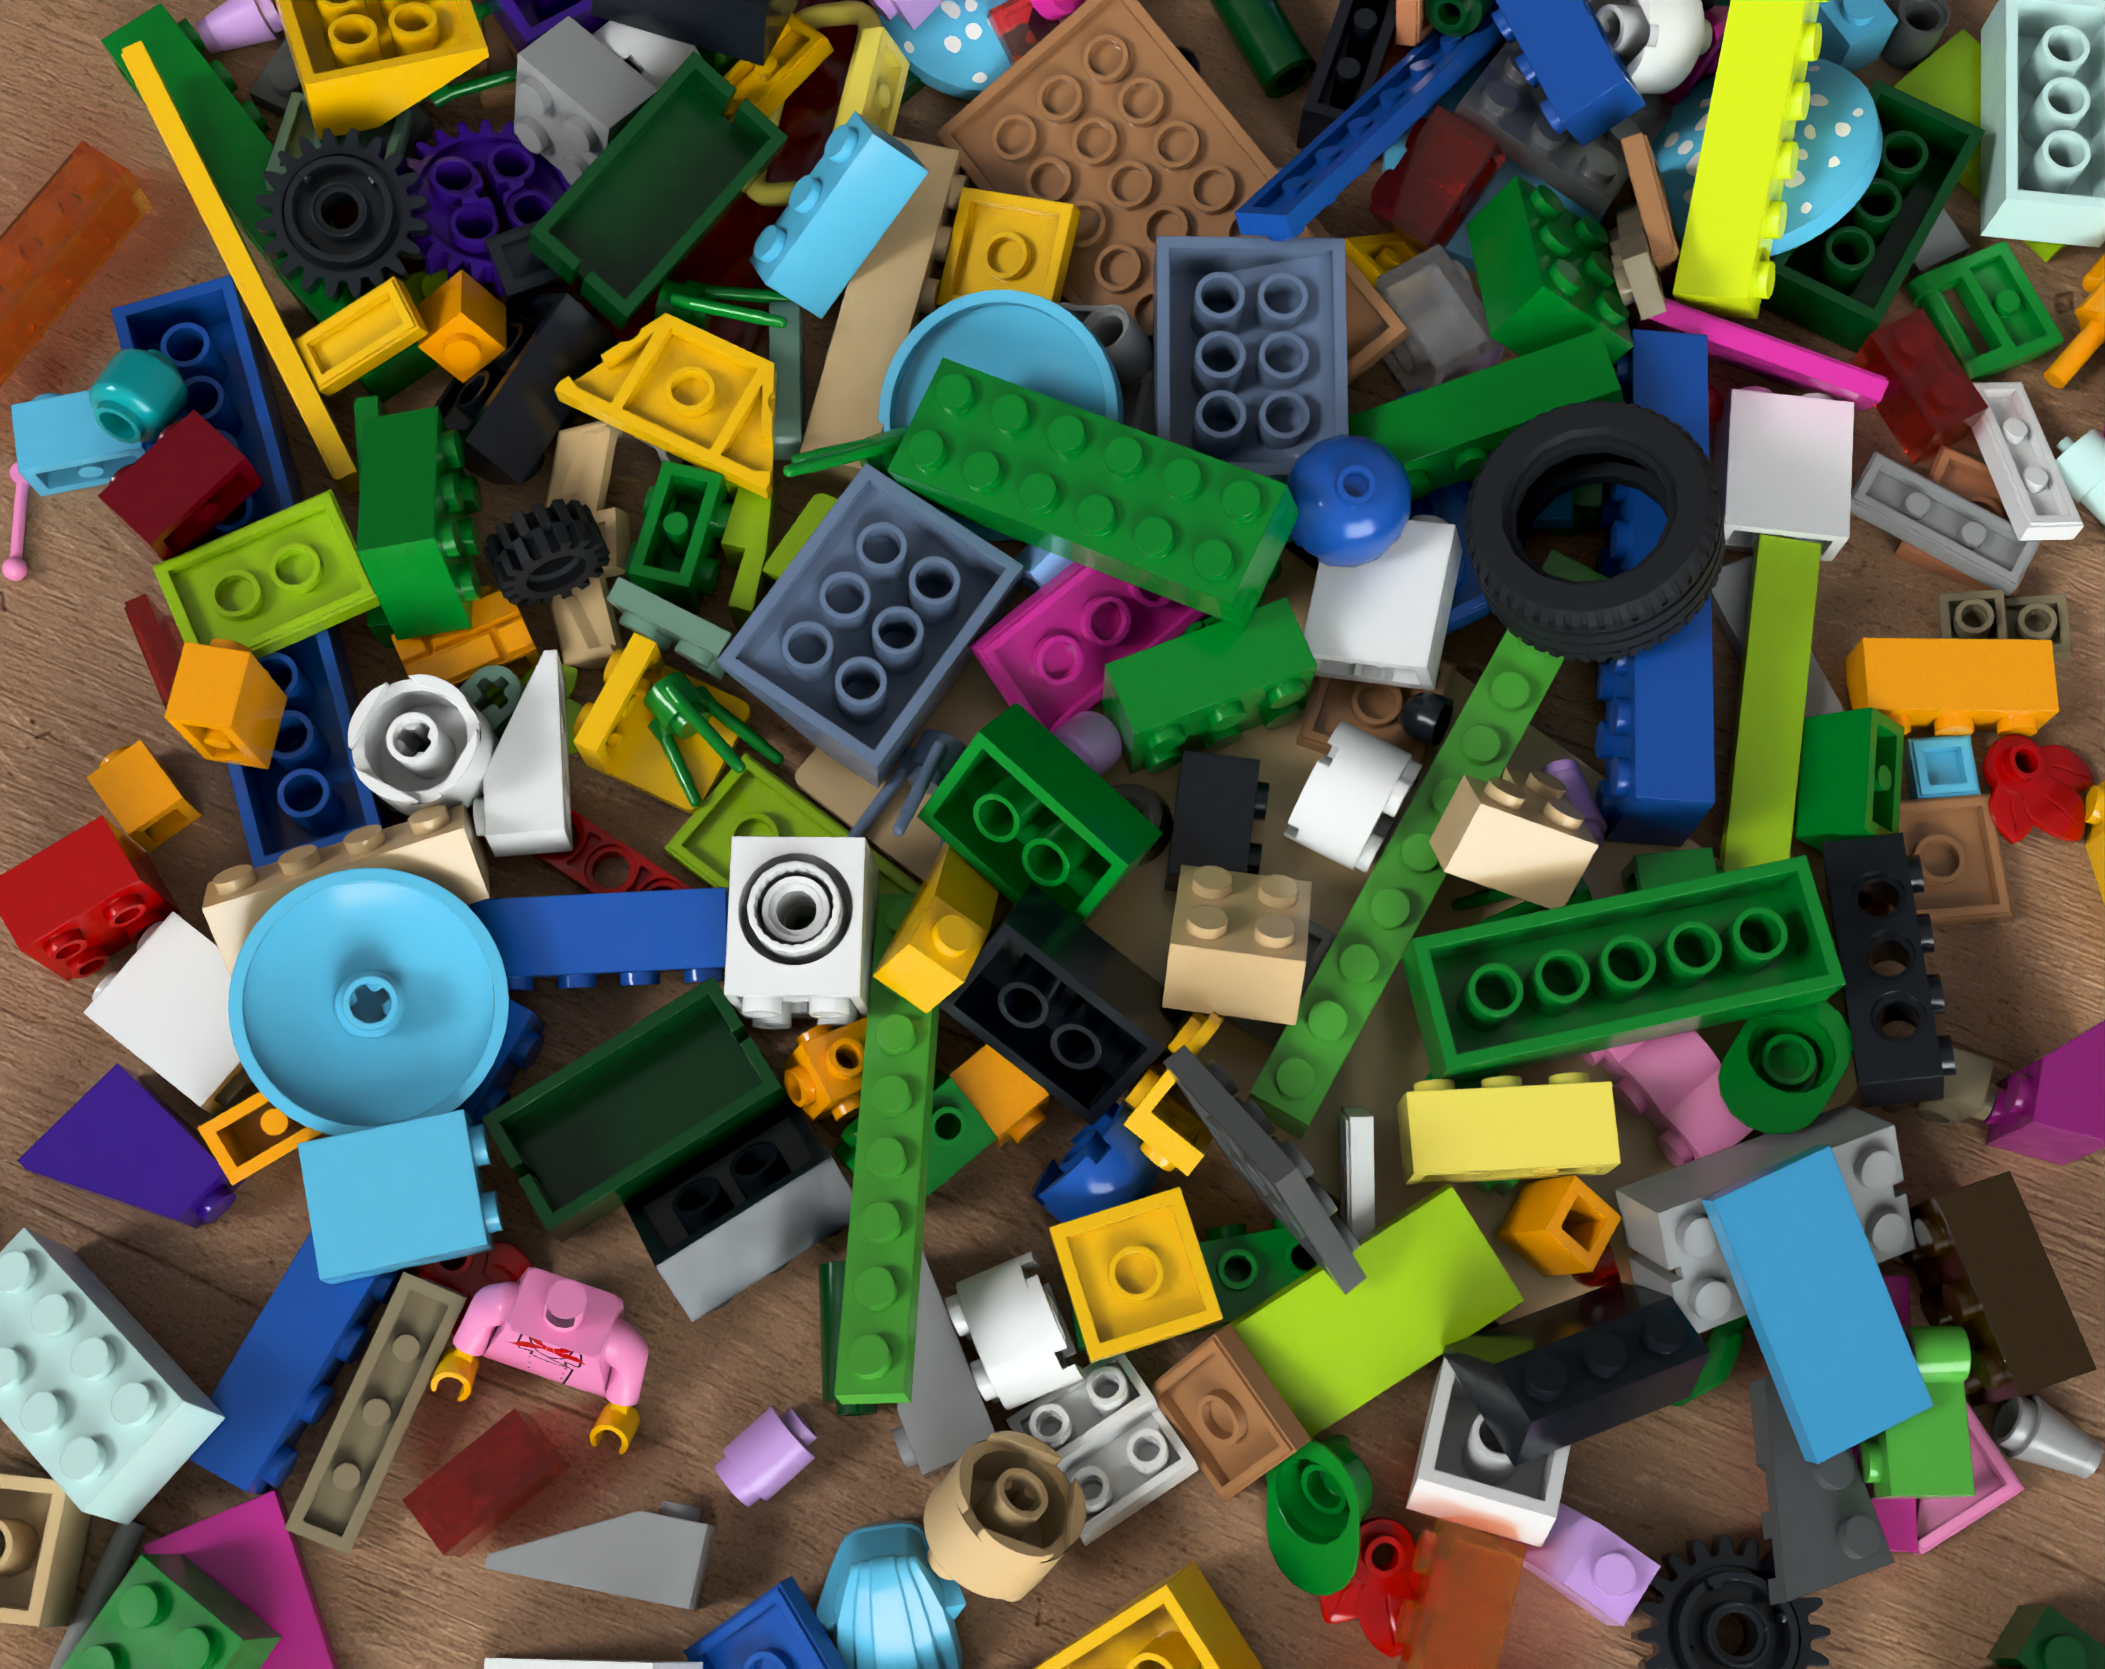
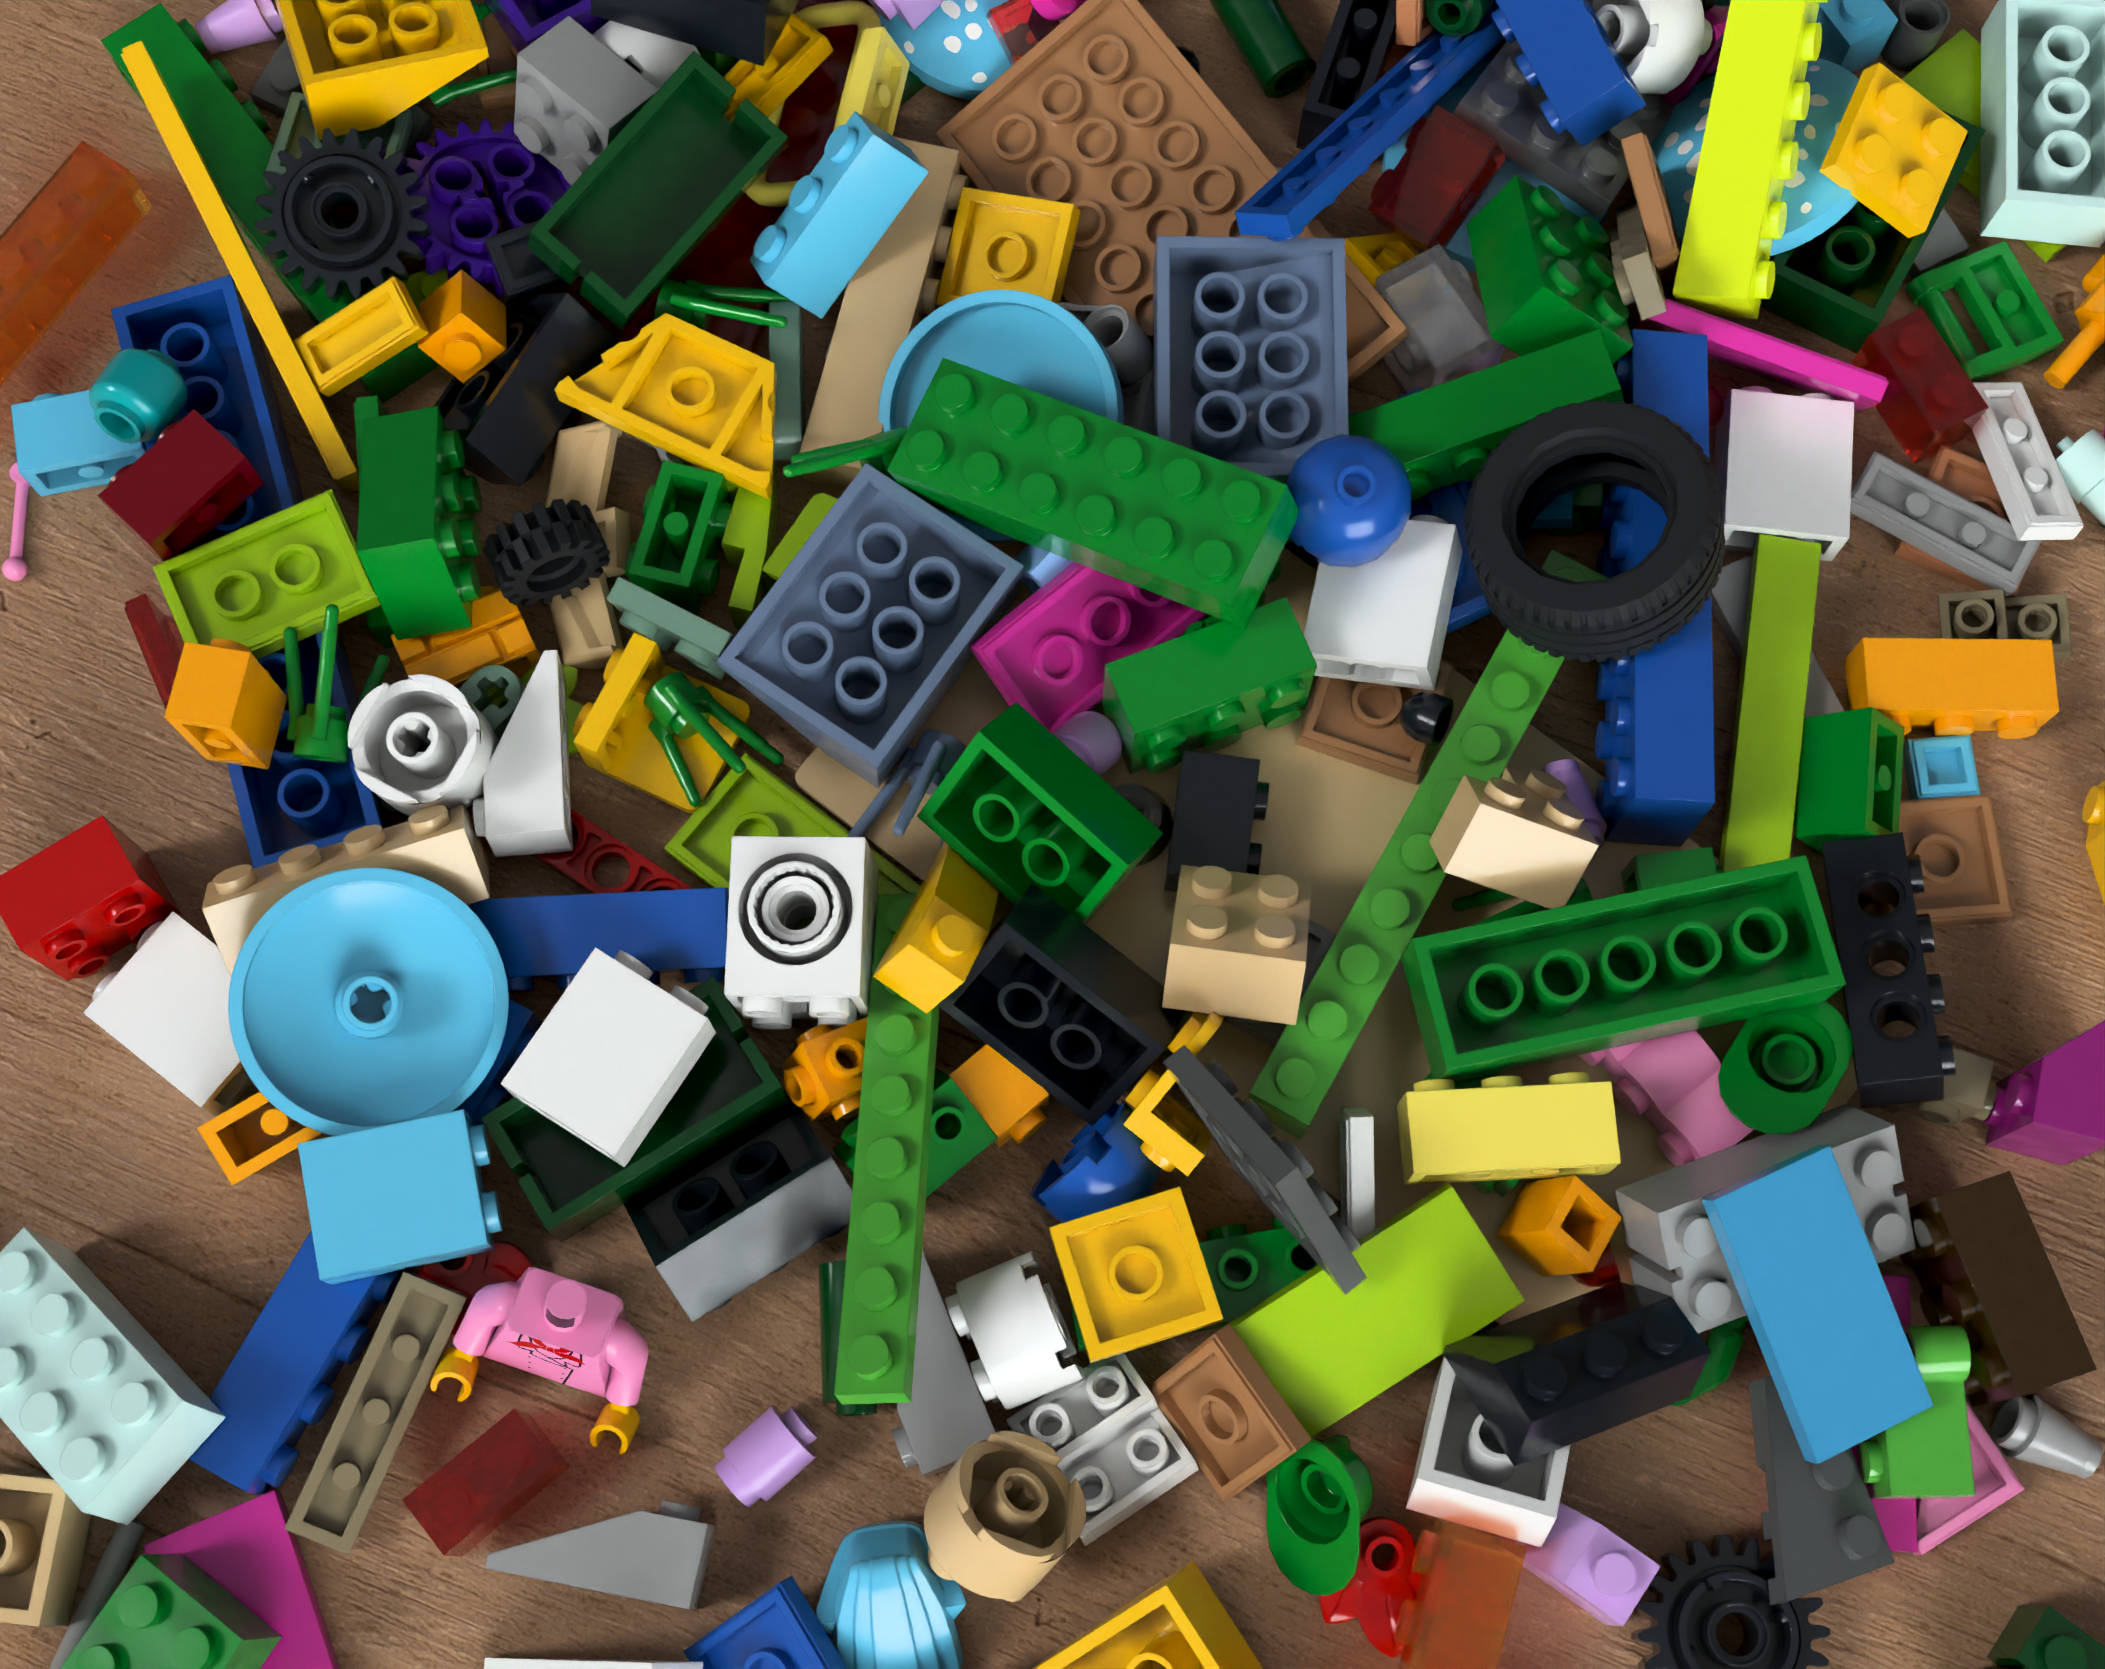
(135, 1152): dark purple slope -> none
(143, 795): light orange brick -> none
(322, 729): none -> green plant
(611, 1054): none -> white brick
(1348, 797): white brick -> none
(1893, 150): none -> yellow plate
(2039, 793): red plate -> none

